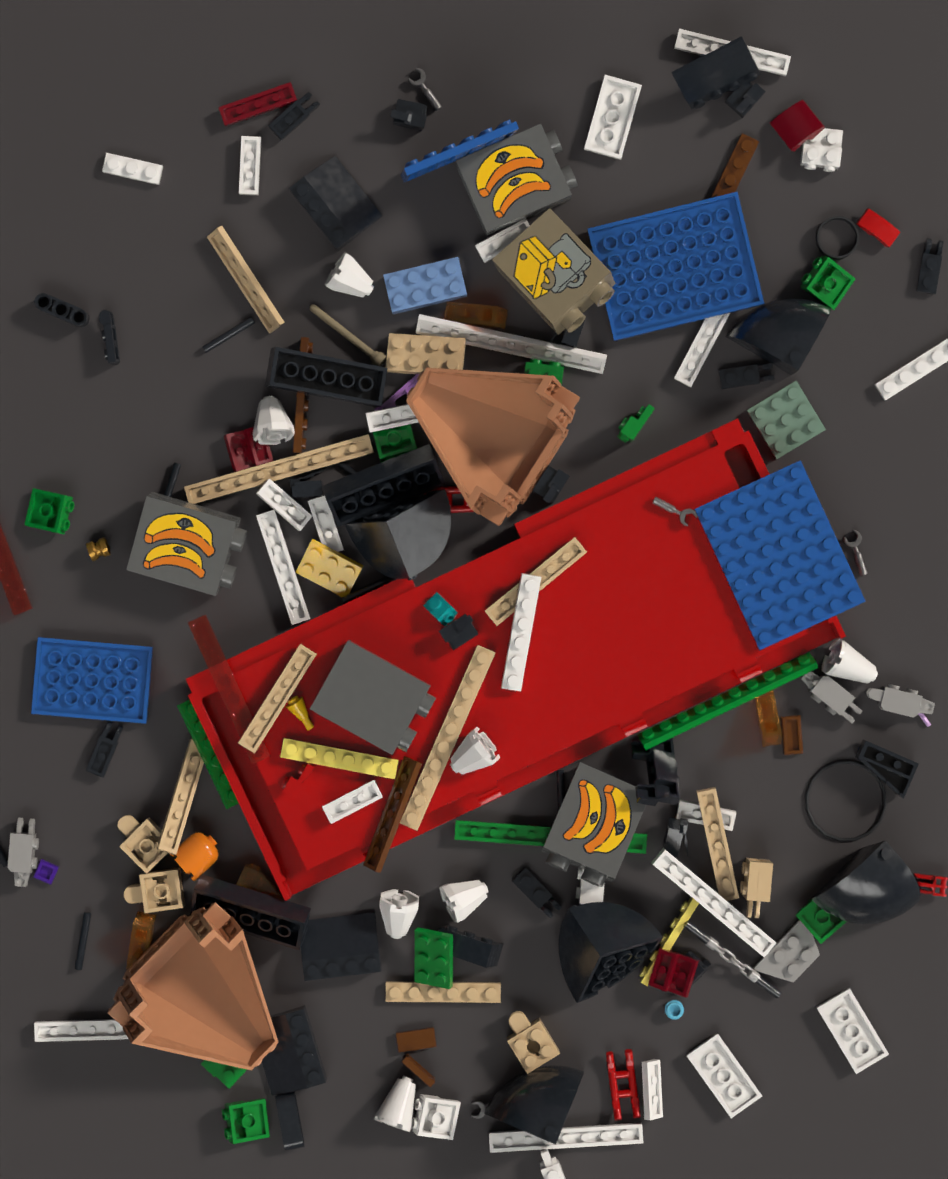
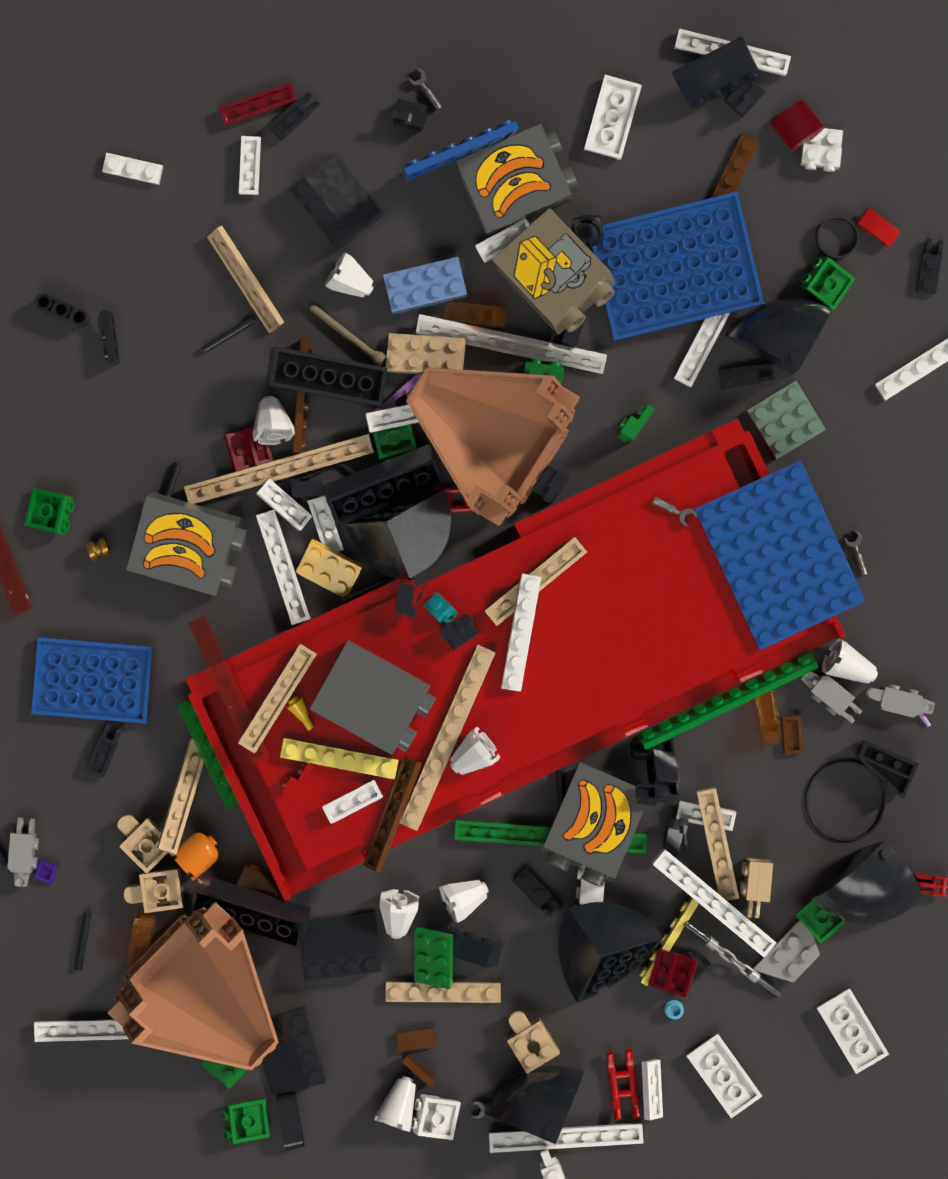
(405, 599): none -> black piece
(587, 231): none -> black piece

